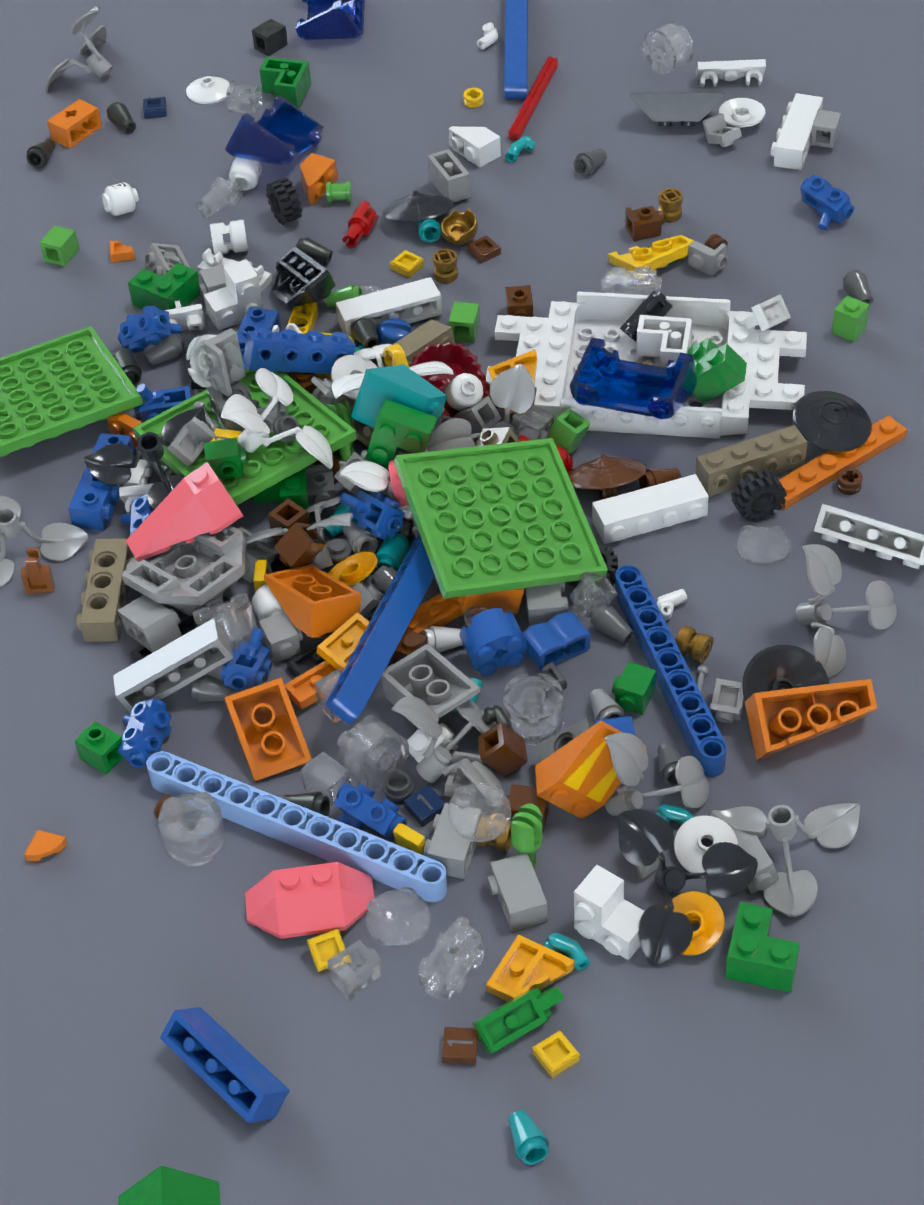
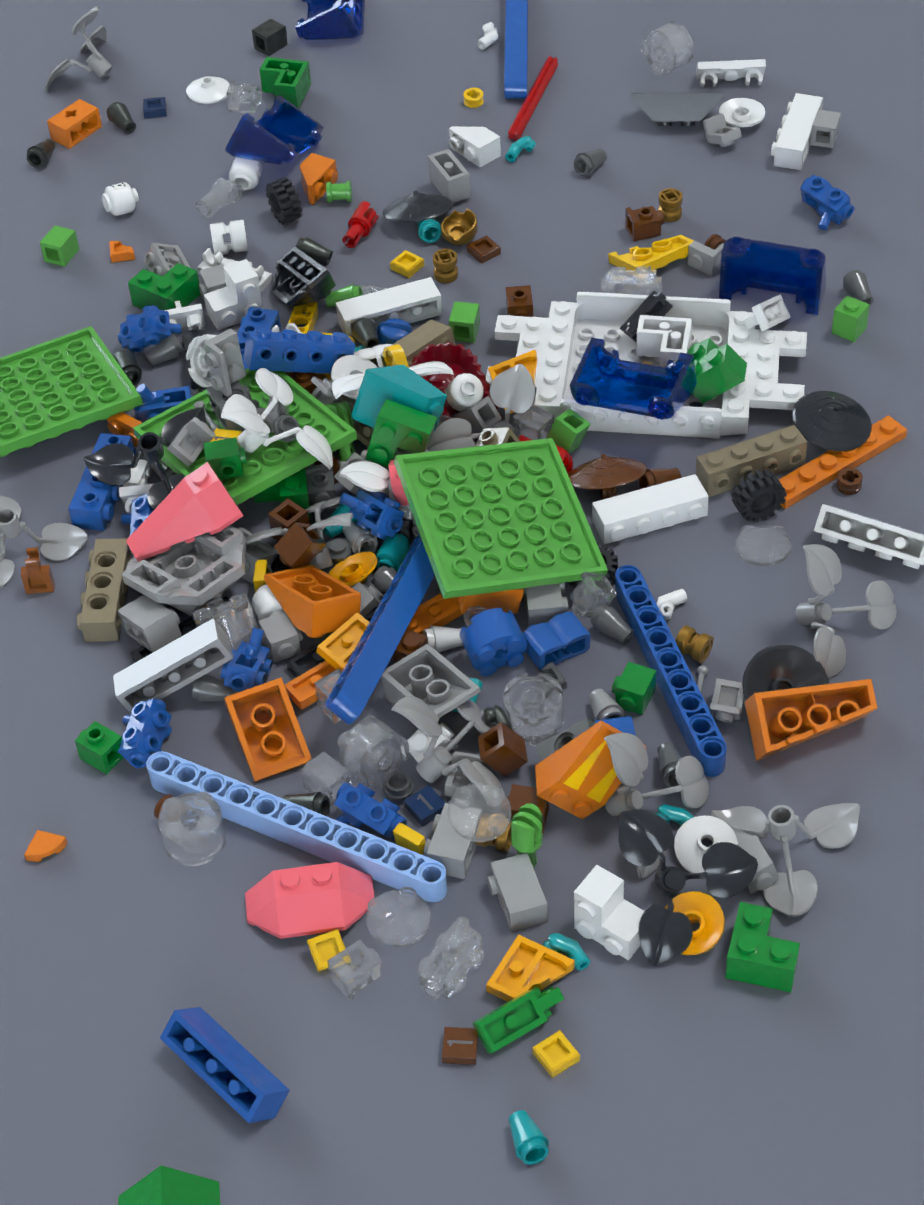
(773, 268): none -> clear blue windscreen

